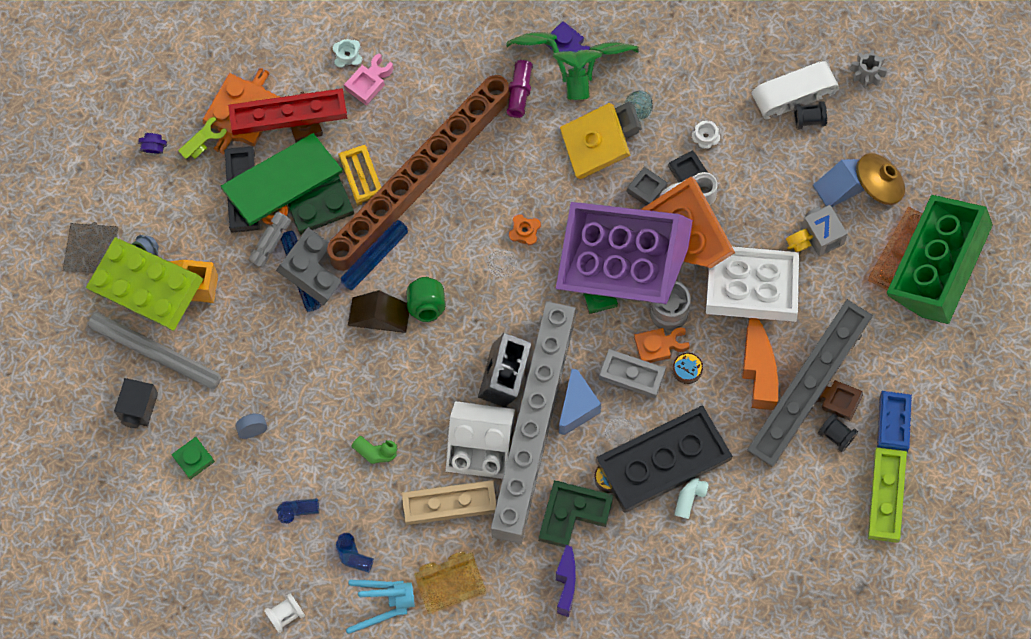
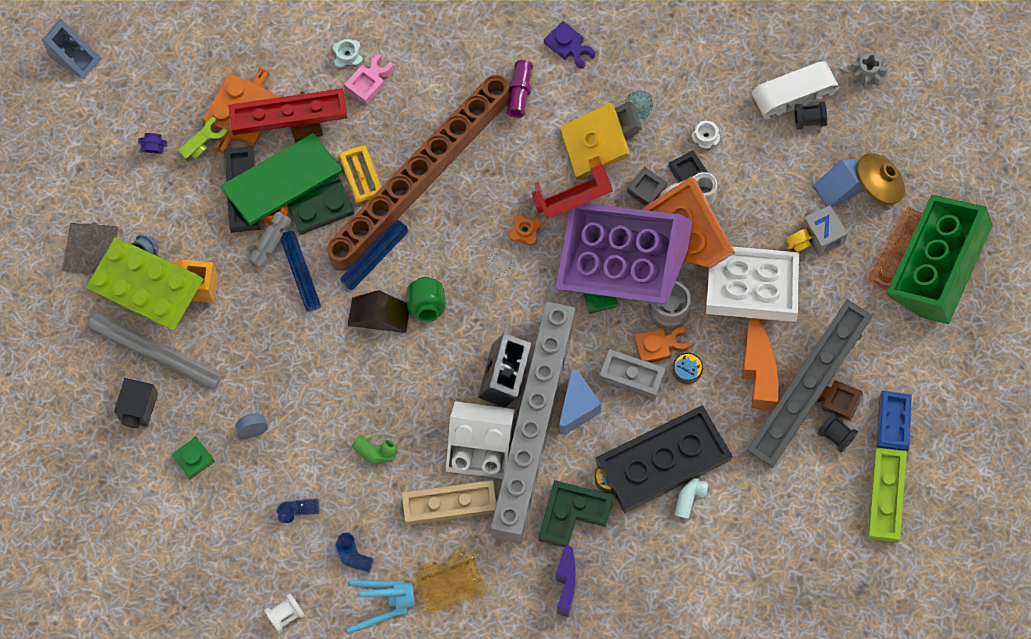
(69, 50): none -> sand blue slope
(303, 269): dark grey plate -> none
(576, 195): none -> red panel
(577, 79): green plant -> none

